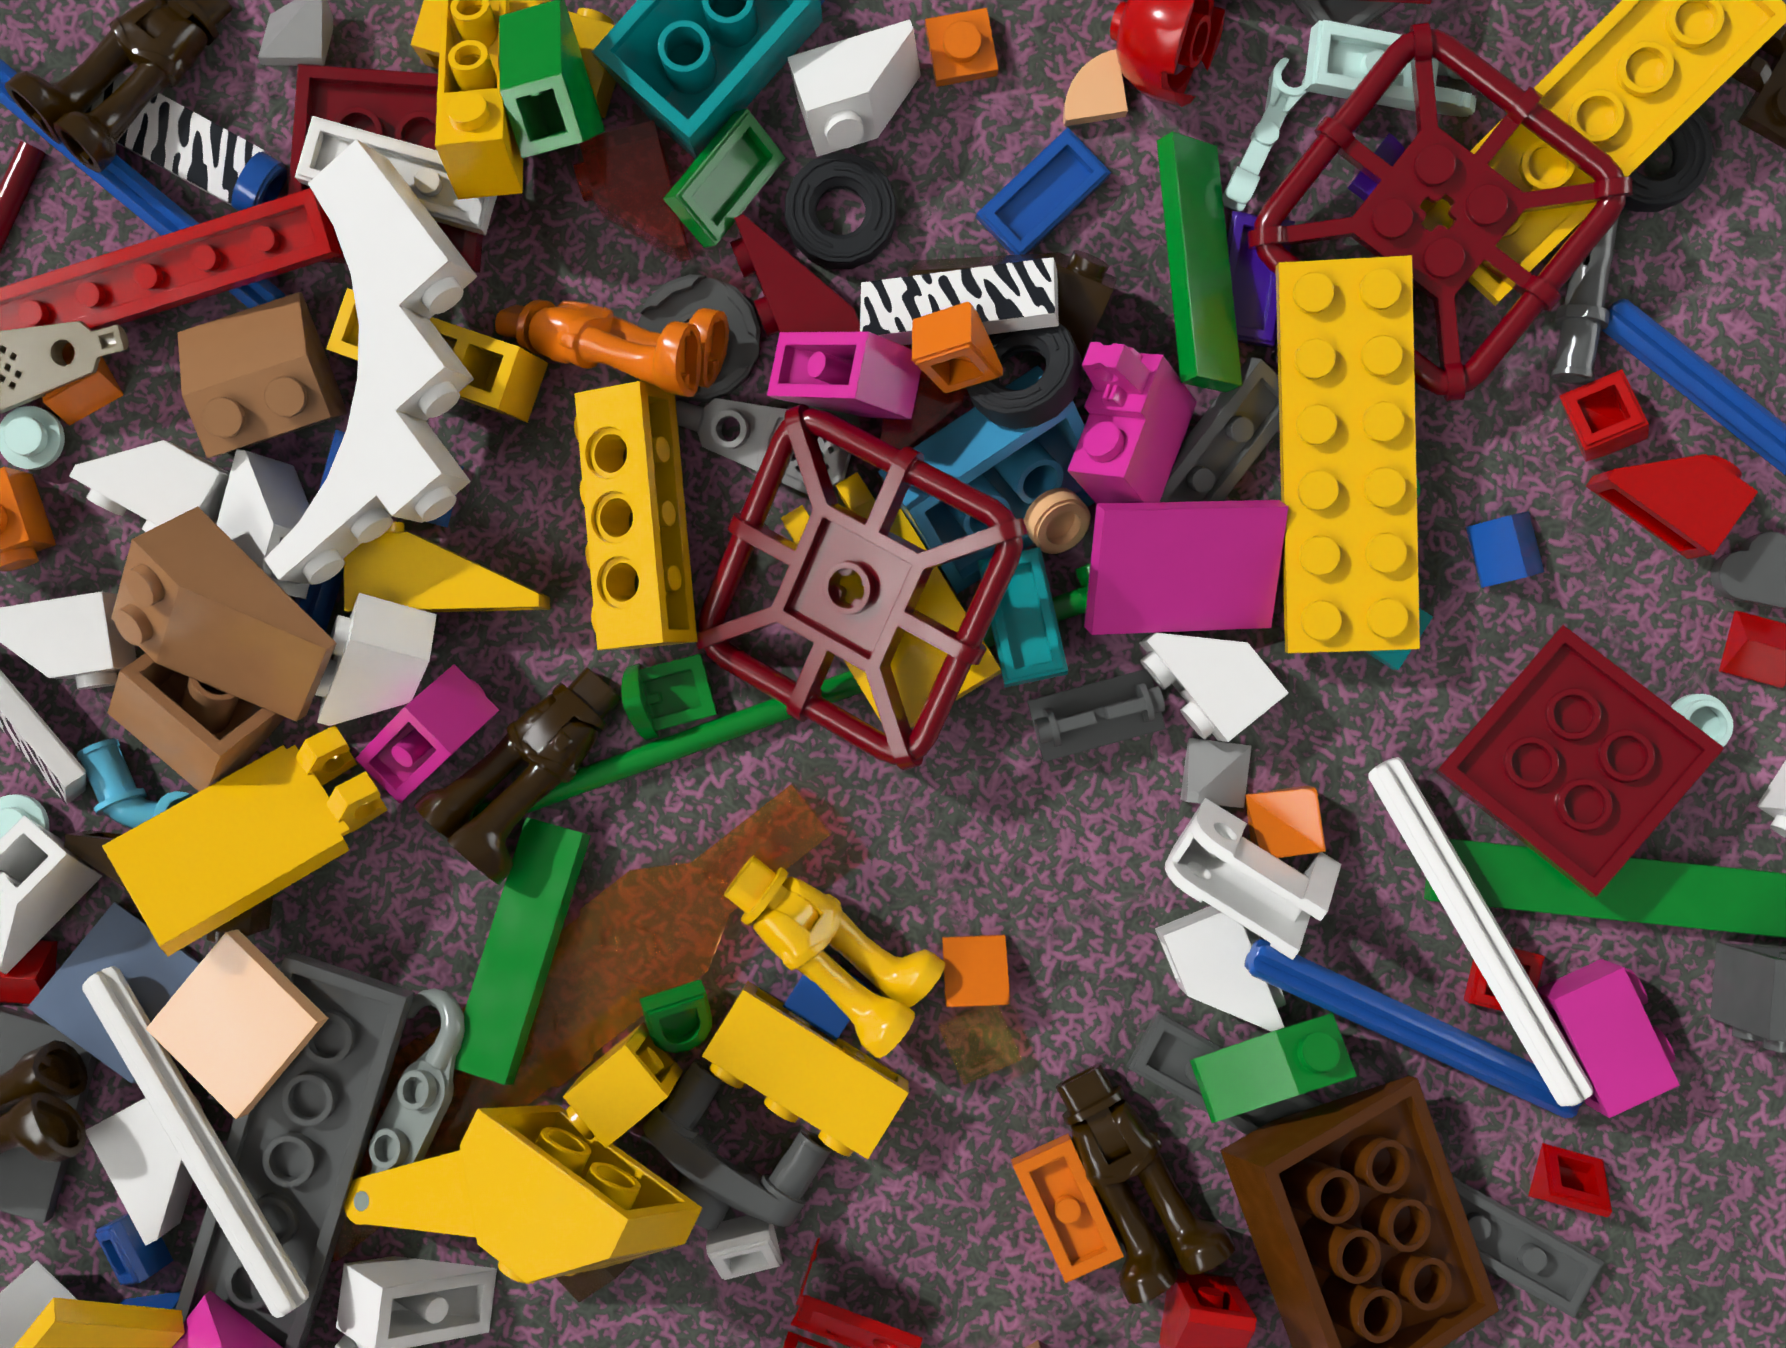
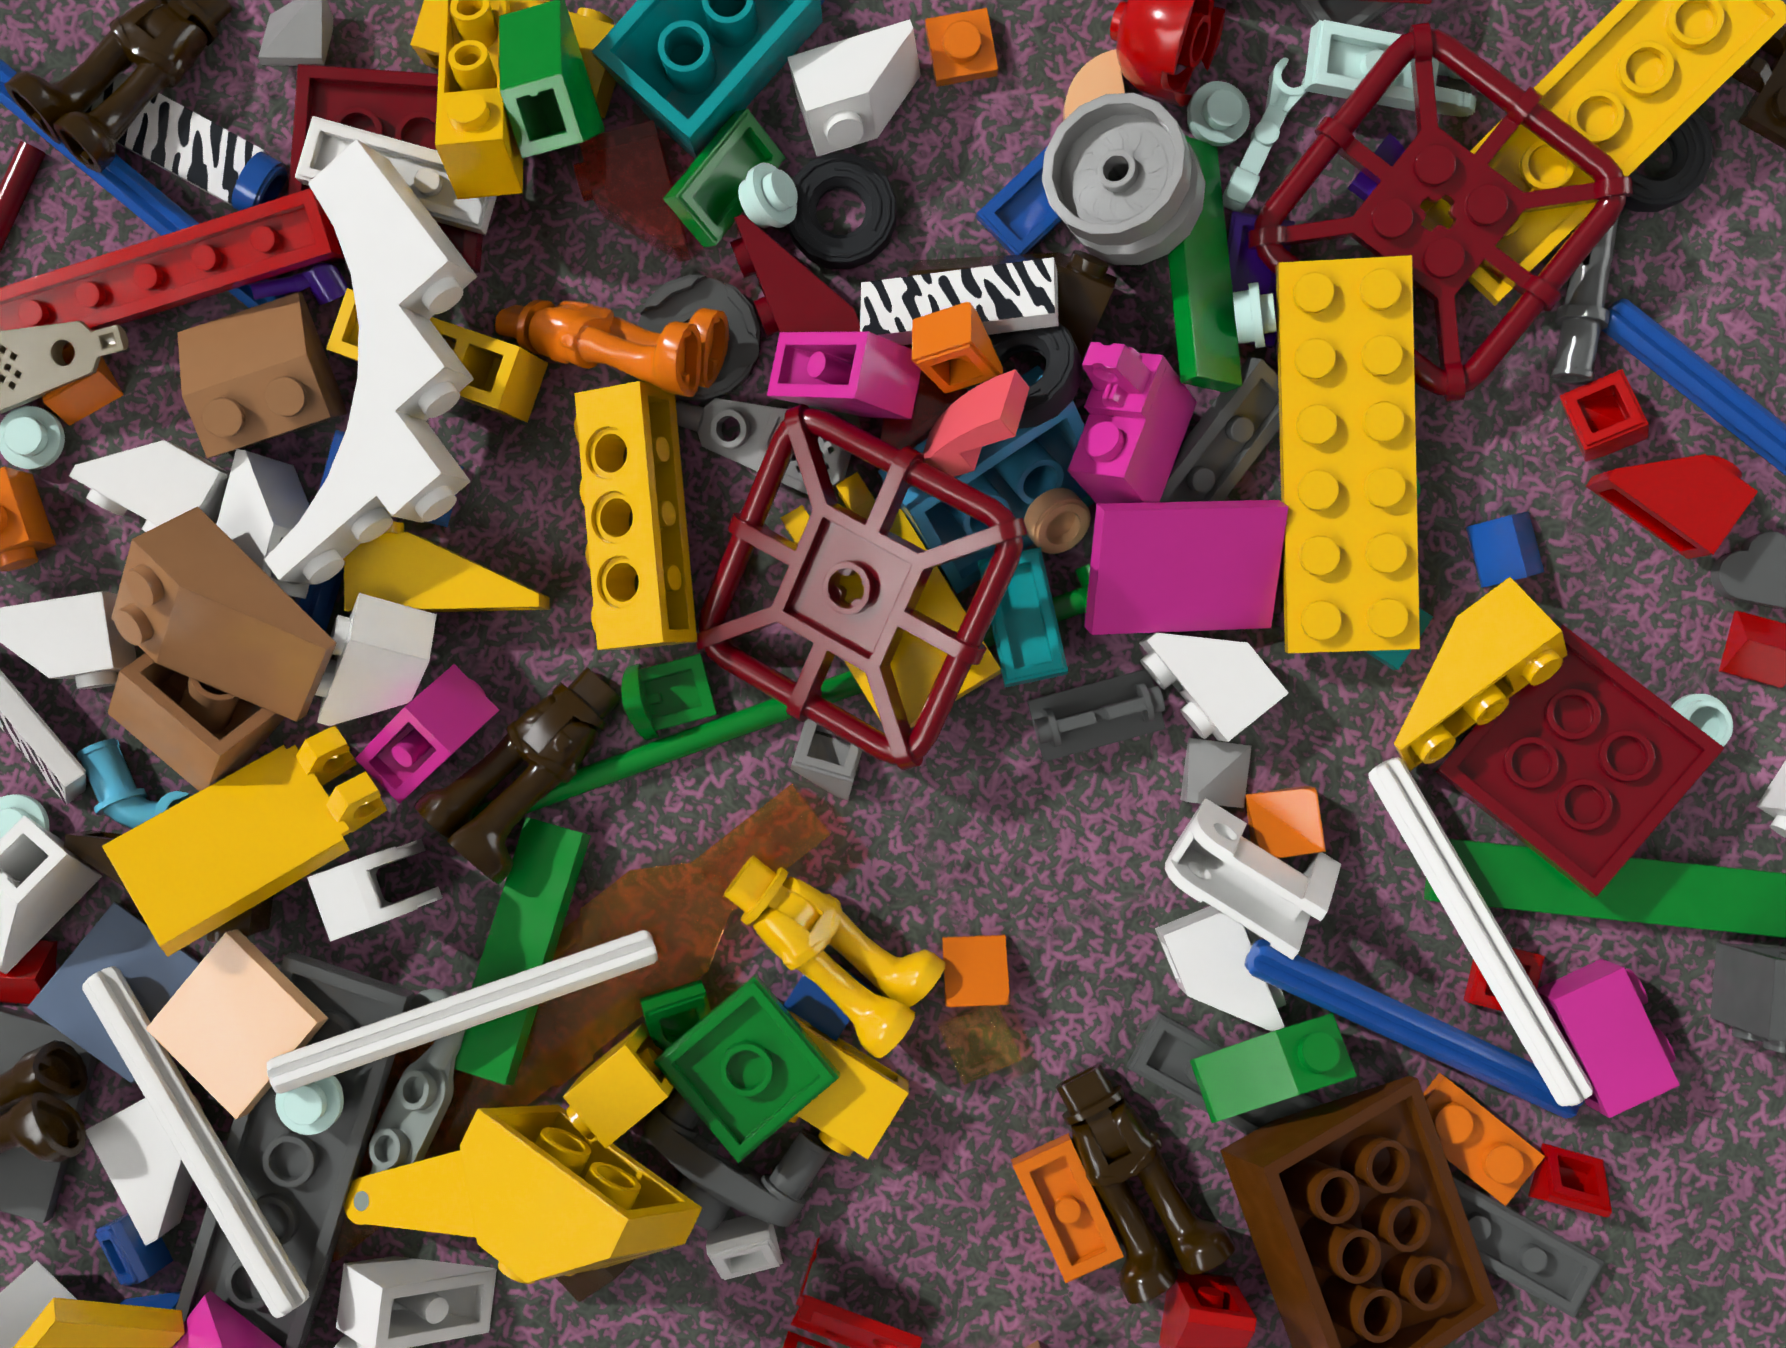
(312, 1106): none -> light aqua plate
(322, 279): none -> dark purple hand
(352, 898): none -> white piece
(460, 1011): none -> white axle
(747, 1068): none -> green tile
(768, 196): none -> light aqua plate
(826, 760): none -> light grey slope
(976, 420): none -> coral slope
(1124, 179): none -> light grey wheel
(1218, 113): none -> light aqua plate
(1254, 315): none -> light aqua plate
(1479, 1141): none -> orange plate
(1482, 663): none -> yellow slope

